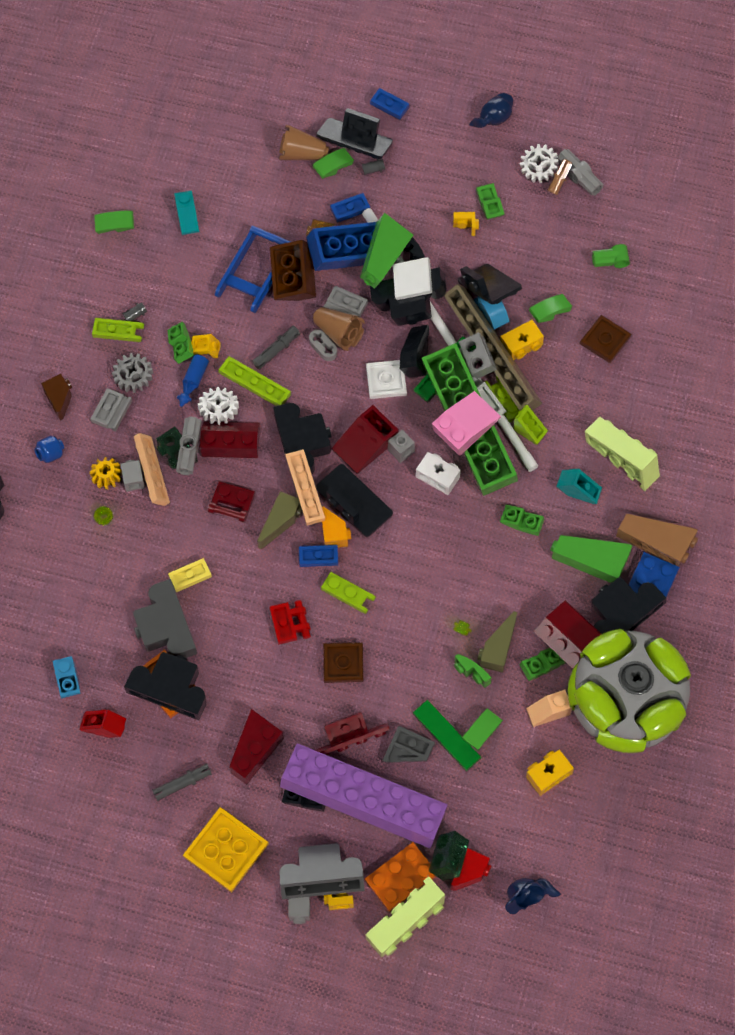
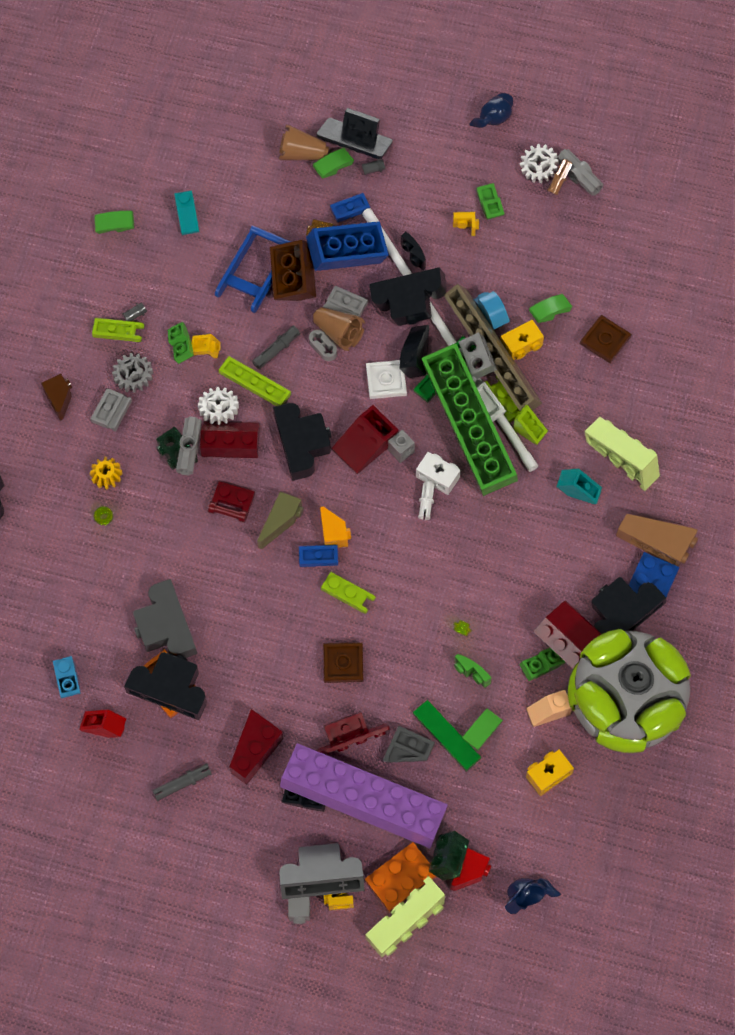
(49, 449): blue head -> none
(132, 475): light grey brick -> none
(151, 469): light nougat plate -> none
(190, 575): light yellow plate -> none
(193, 377): blue wheel -> none
(225, 849): yellow plate -> none
(284, 625): red plate -> none
(305, 487): light nougat plate -> none
(354, 500): black bracket -> none
(384, 249): bright green slope -> none
(389, 103): blue plate -> none
(412, 278): white tile -> none
(426, 500): none -> white axle
(465, 422): bright pink slope -> none
(489, 283): black bracket -> none
(497, 646): olive slope -> none
(521, 520): bright green slope -> none
(592, 556): bright green slope -> none
(615, 256): bright green piece -> none

